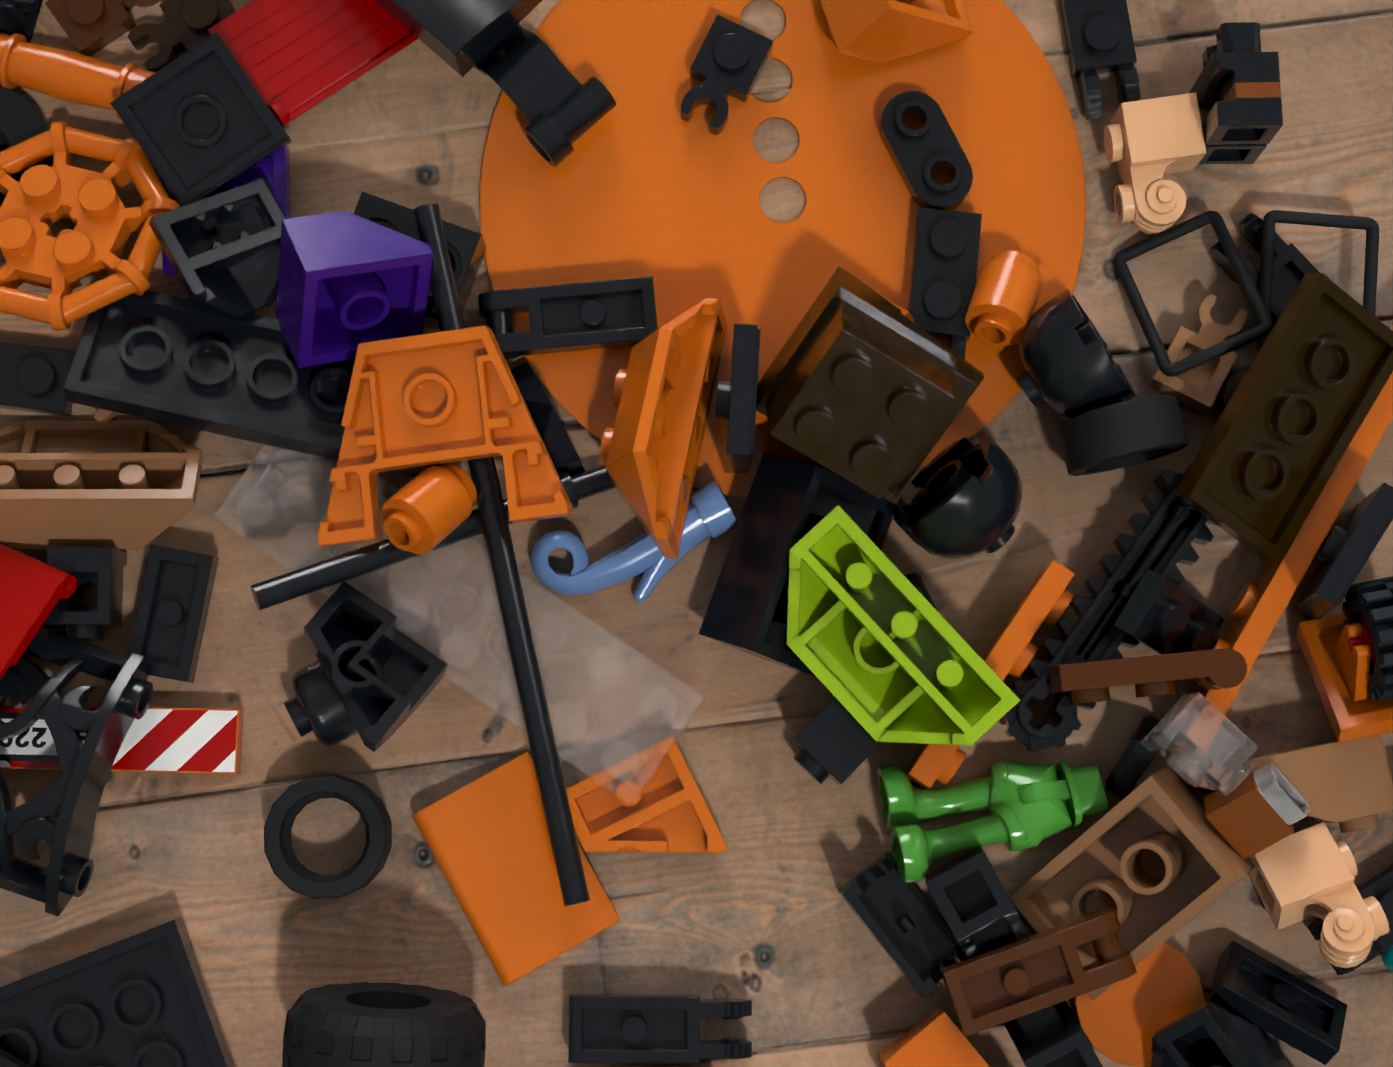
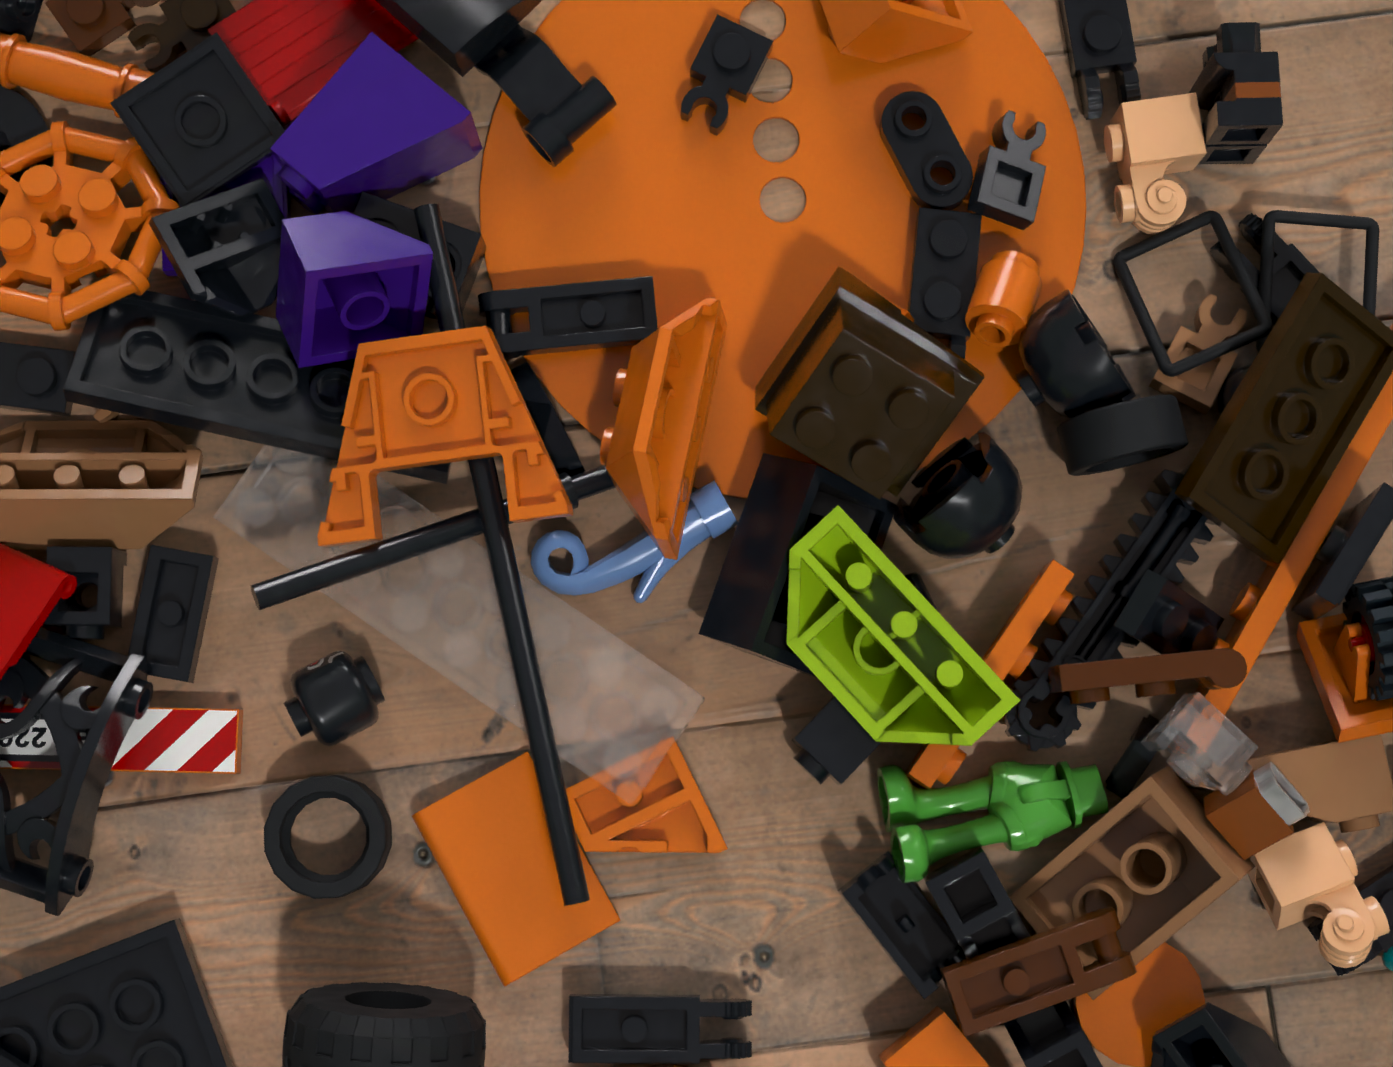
(371, 664): black slope -> none
(374, 132): none -> dark purple slope
(428, 508): orange brick -> none
(738, 398): black plate -> none
(1006, 179): none -> black plate
(1279, 1002): black plate -> none

